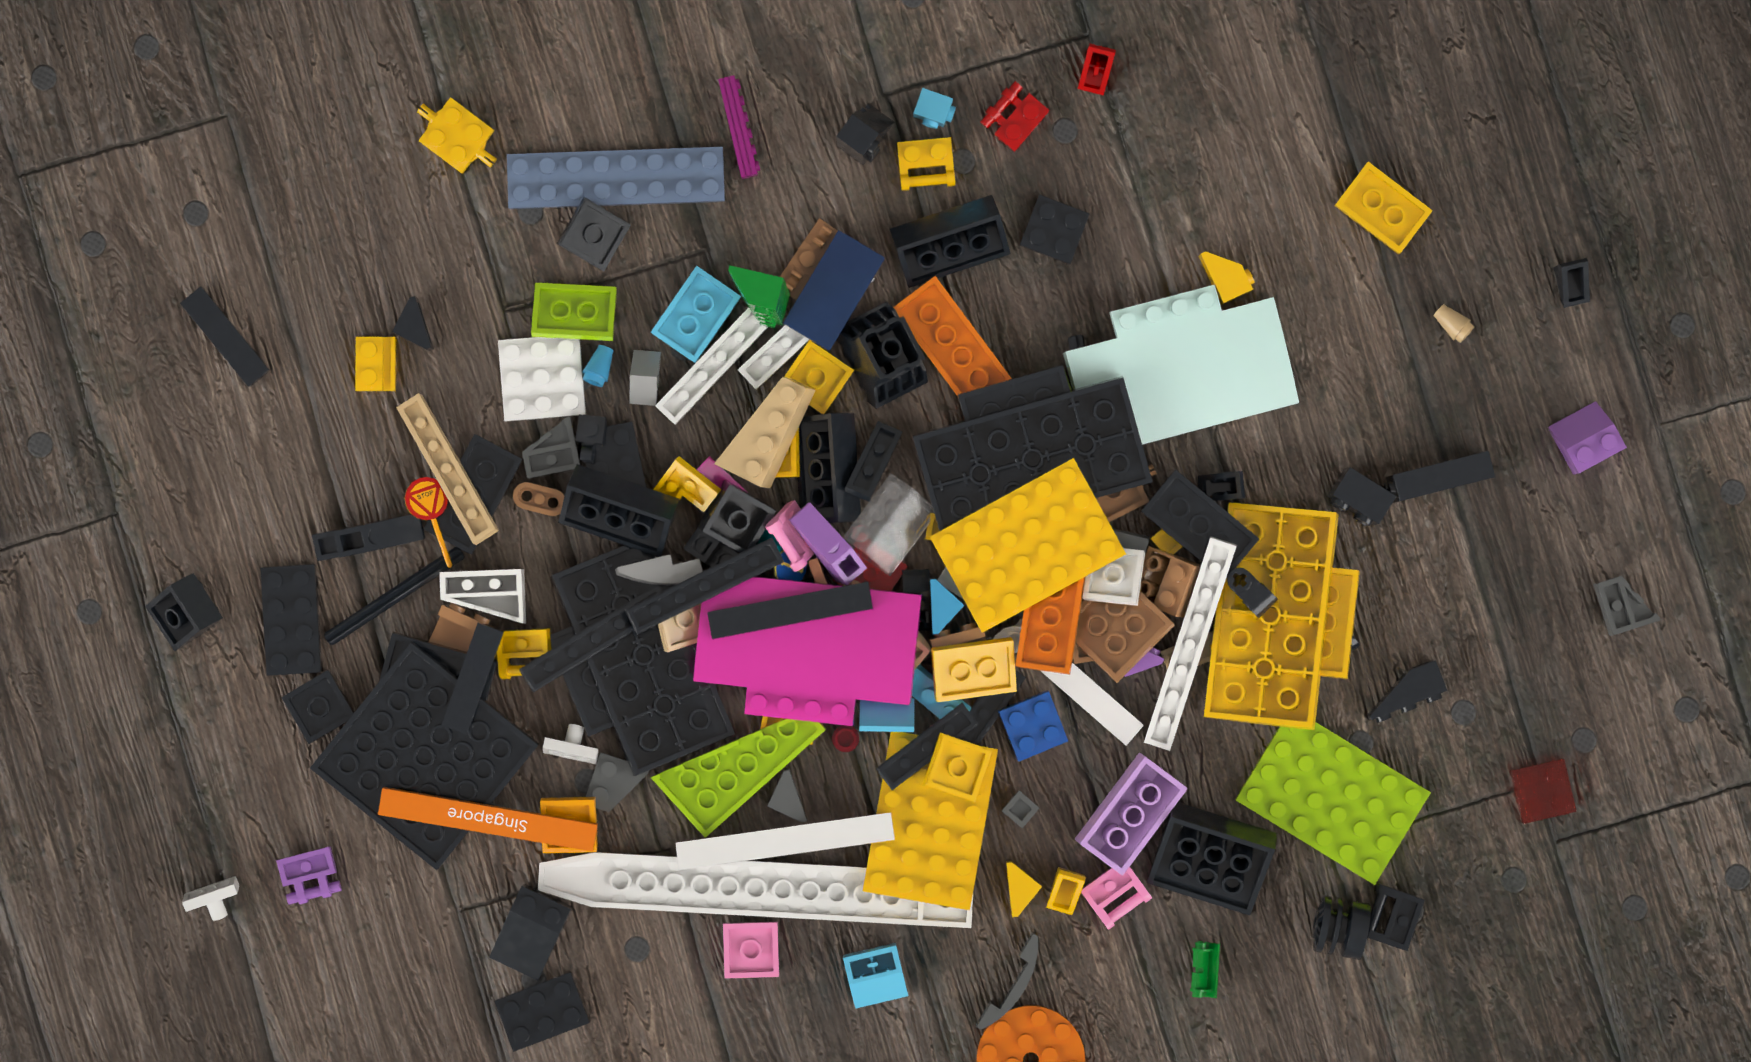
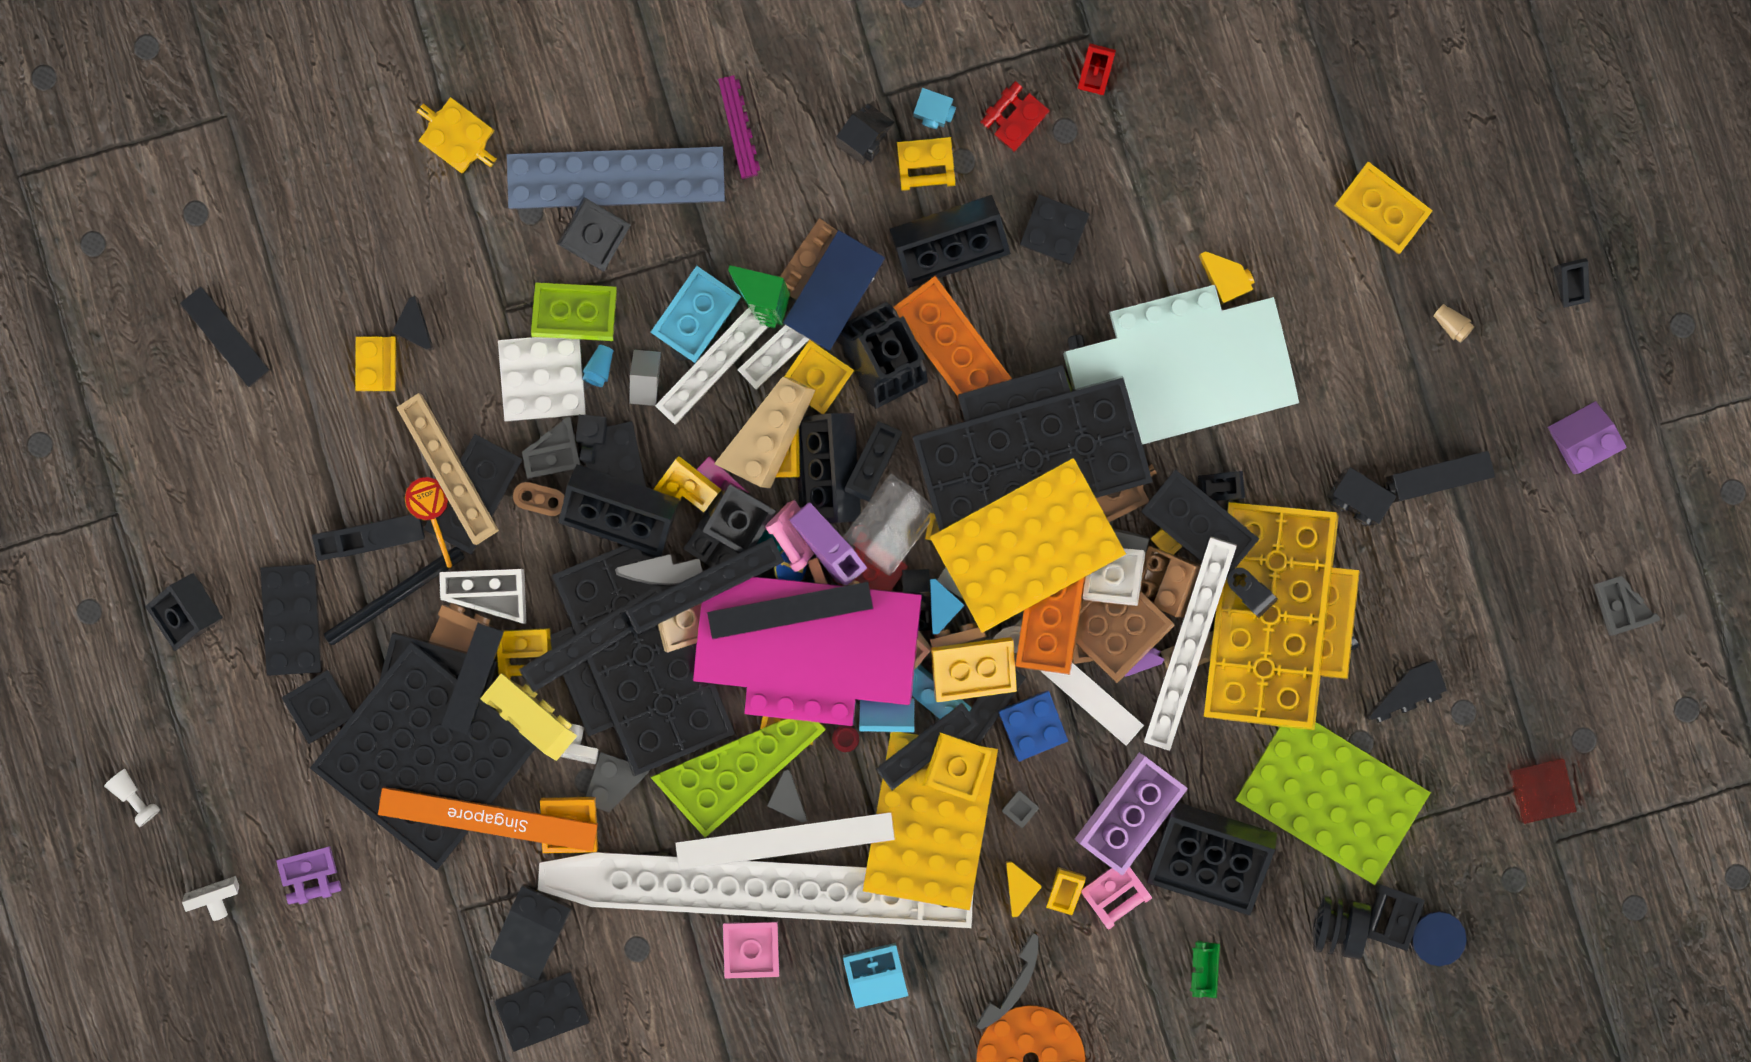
(124, 788): none -> white piece
(529, 716): none -> light yellow wedge
(1439, 938): none -> dark blue tile

